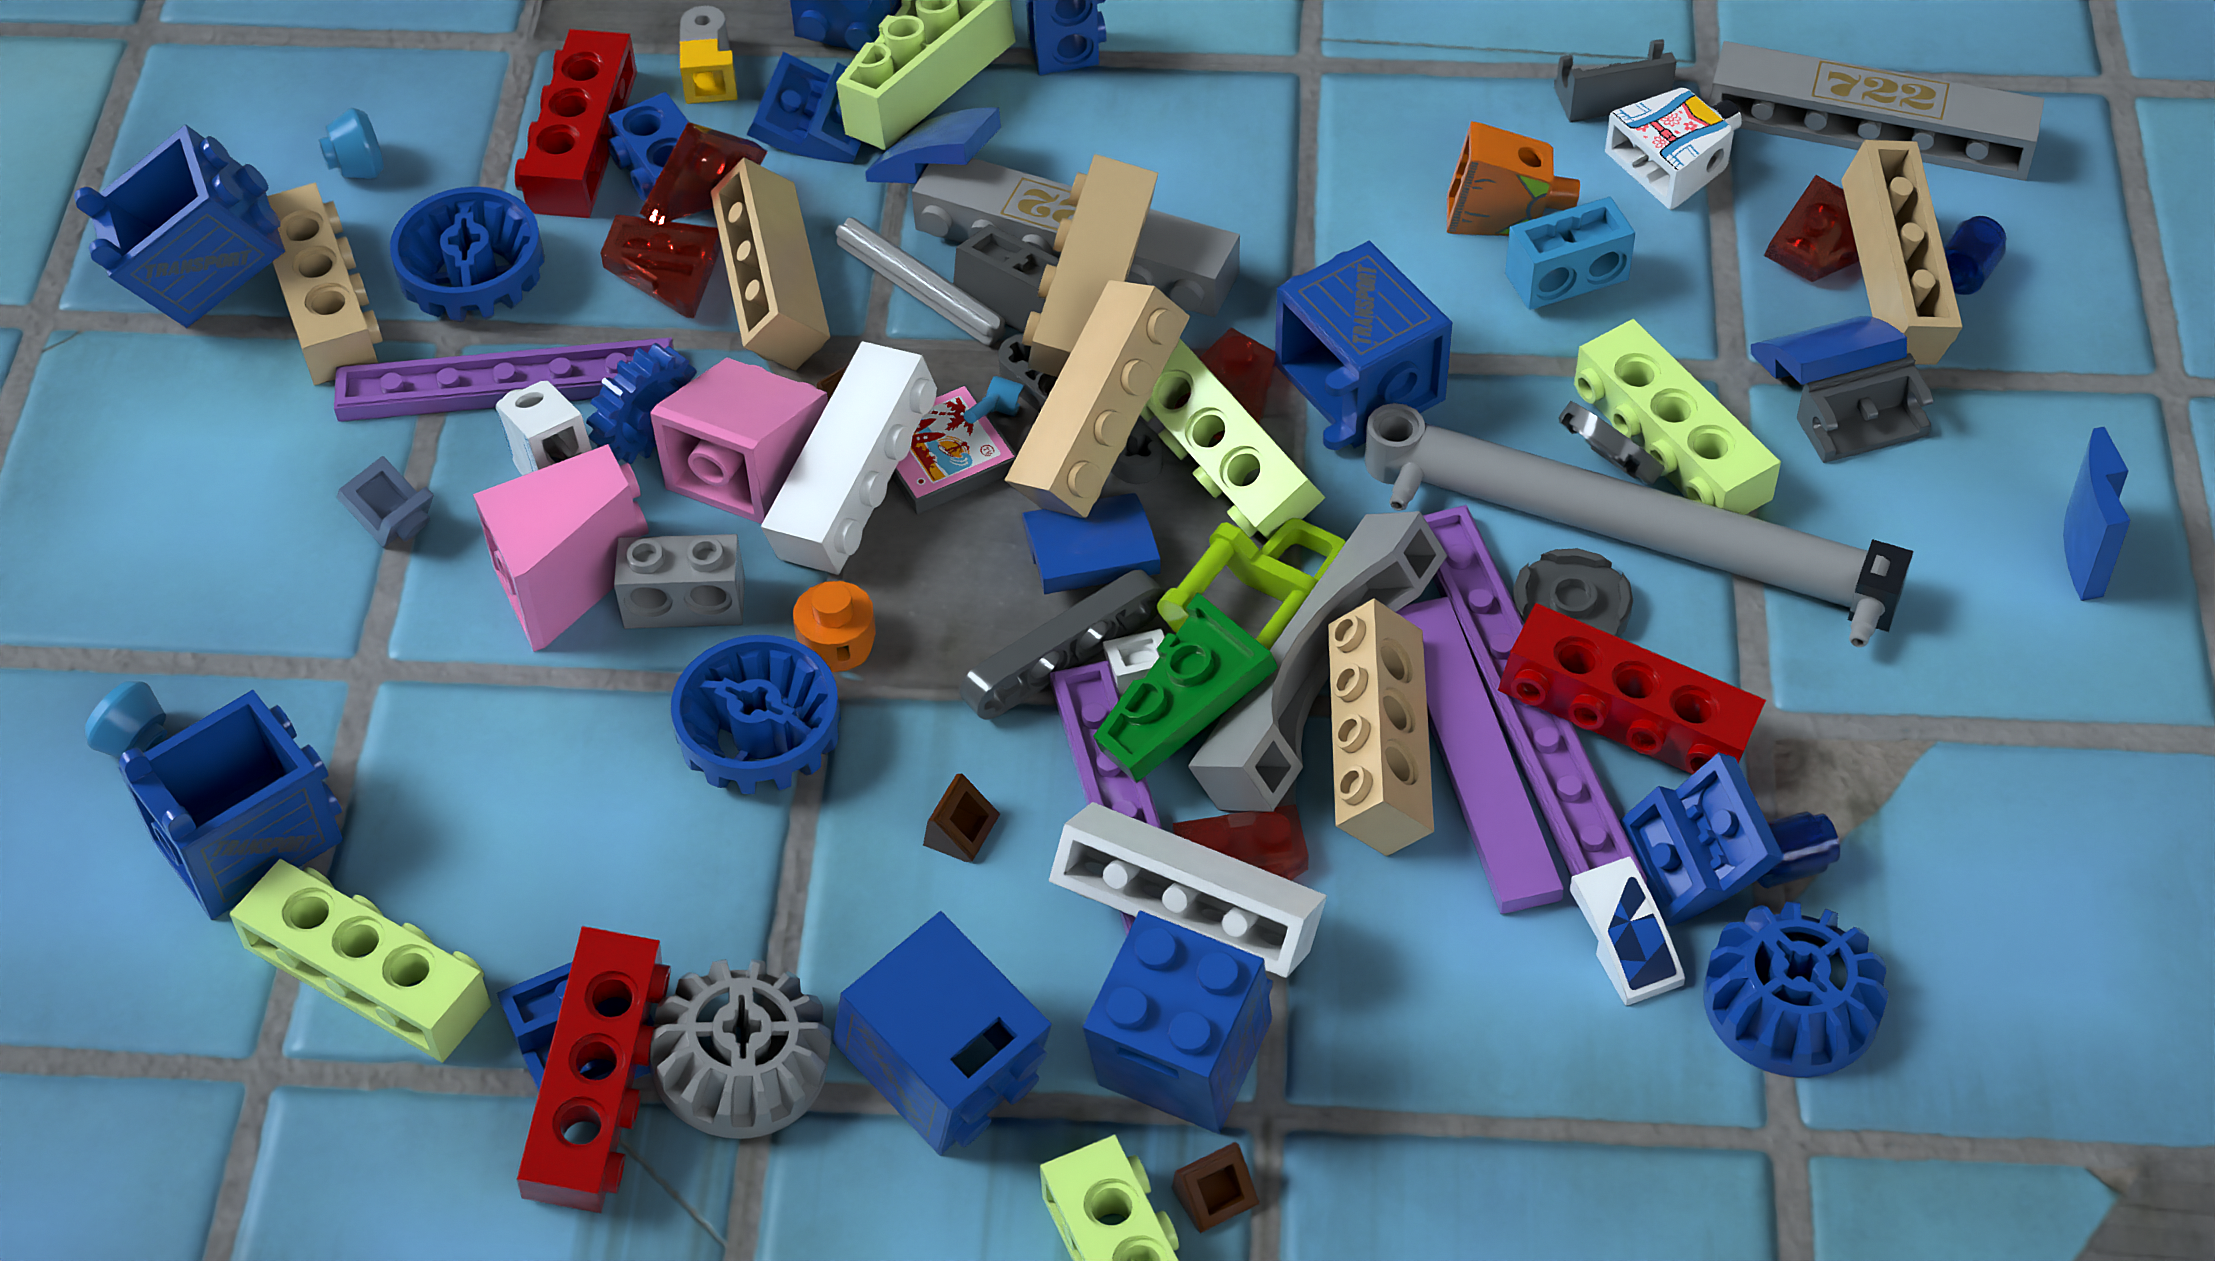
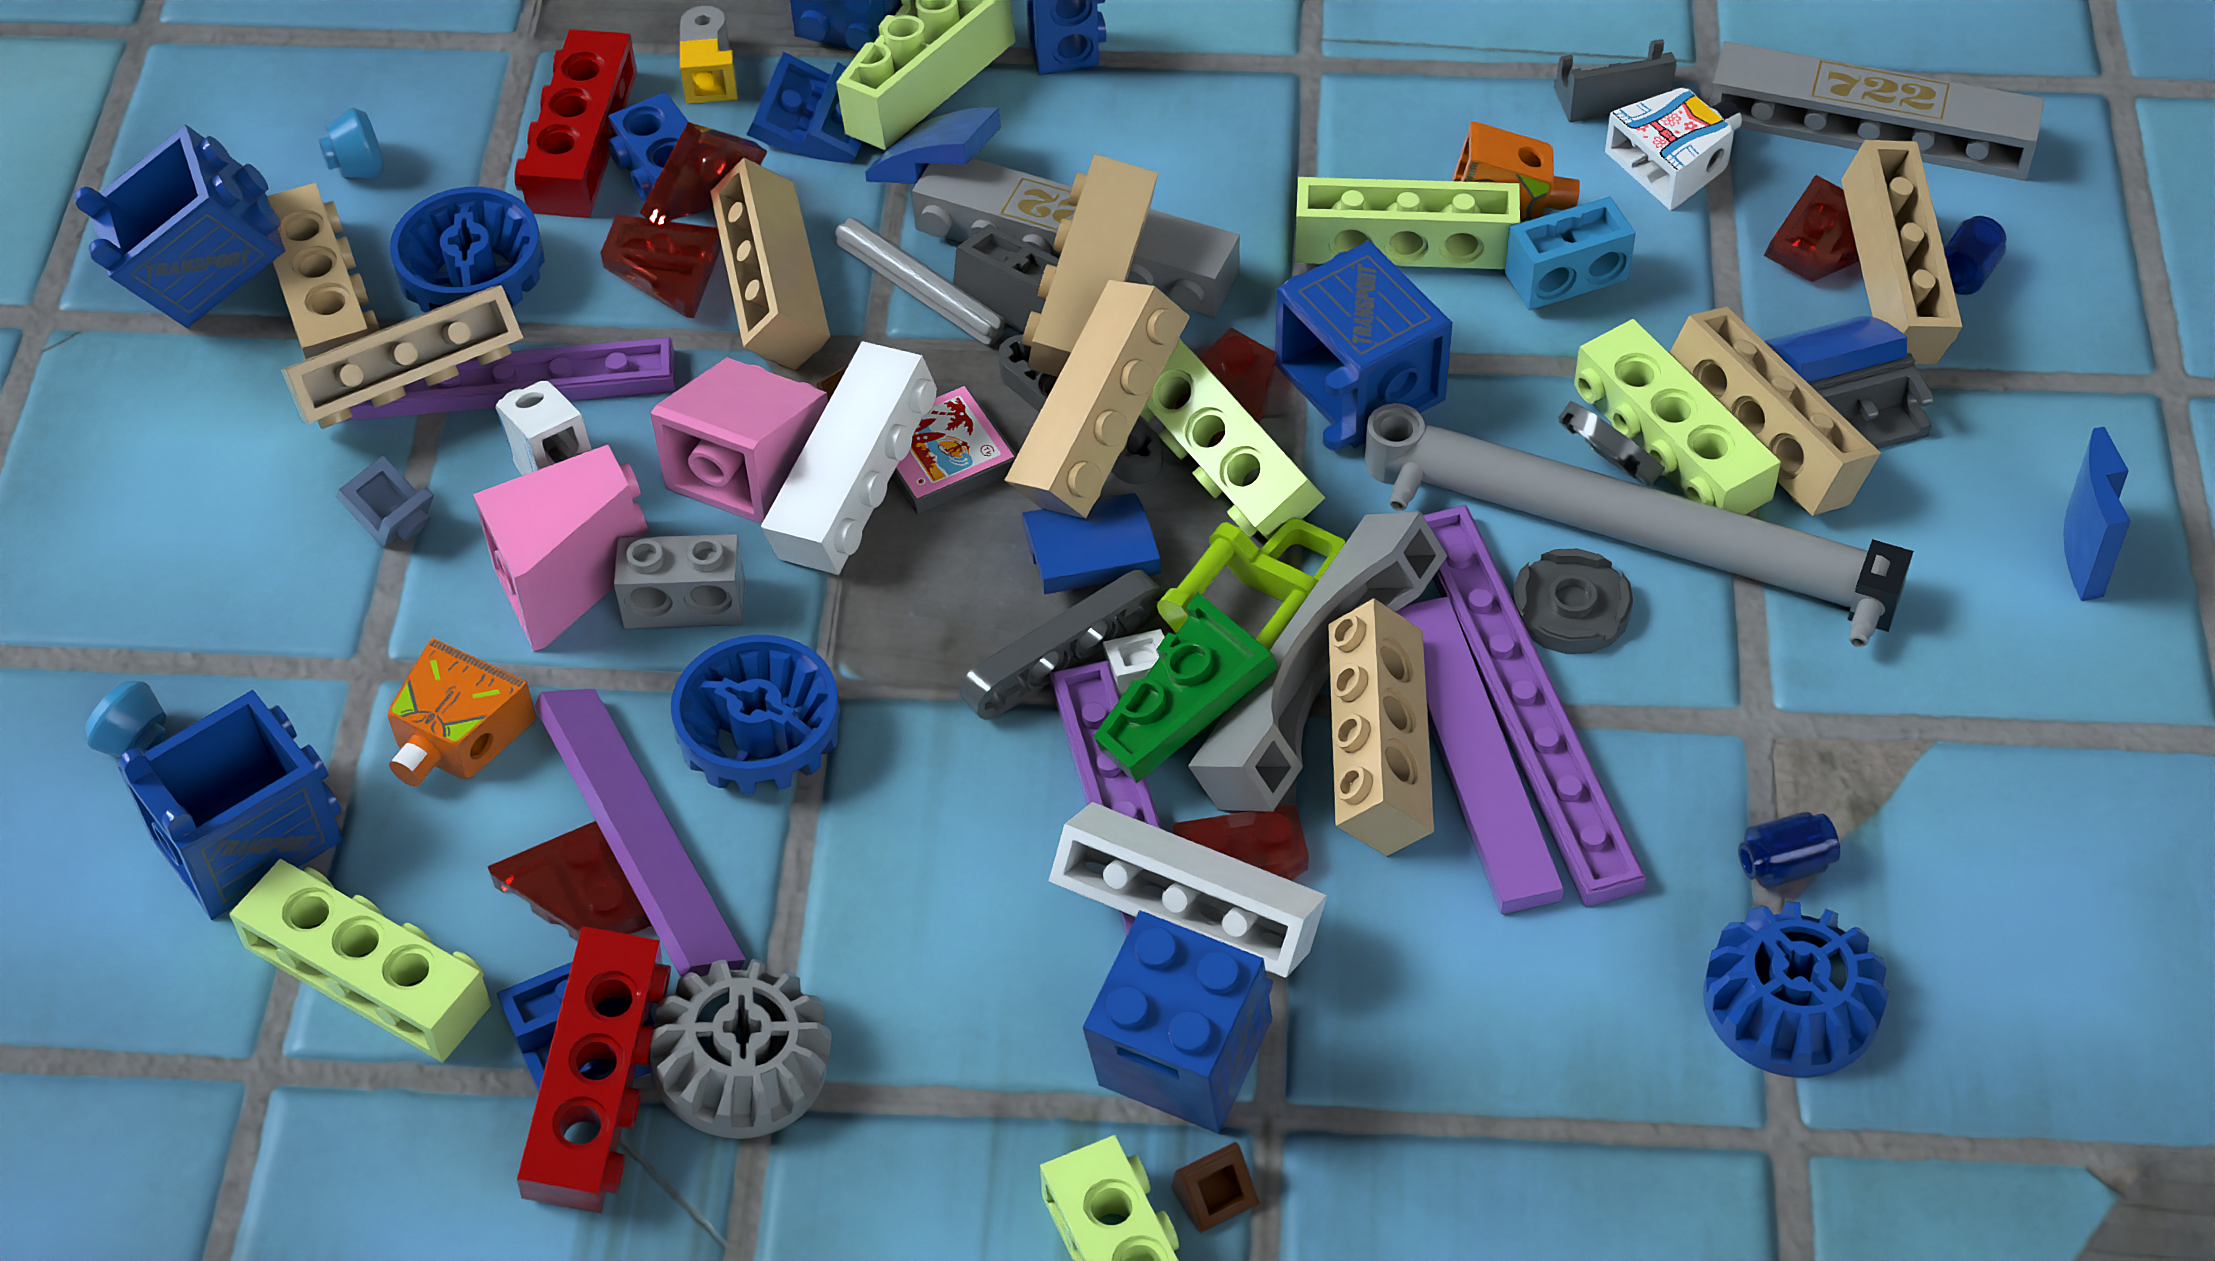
(401, 354): none -> tan brick
(455, 714): none -> orange torso
(573, 883): none -> clear red wing
(629, 397): blue gear -> none
(638, 832): none -> medium lavender tile
(834, 617): orange piece -> none
(922, 1011): blue container -> none
(960, 821): reddish brown slope -> none
(1000, 397): dark azure hand -> none
(1407, 220): none -> yellowish green brick
(1627, 692): red brick -> none
(1629, 931): slope -> none
(1701, 840): blue slope -> none
(1818, 448): none -> tan brick

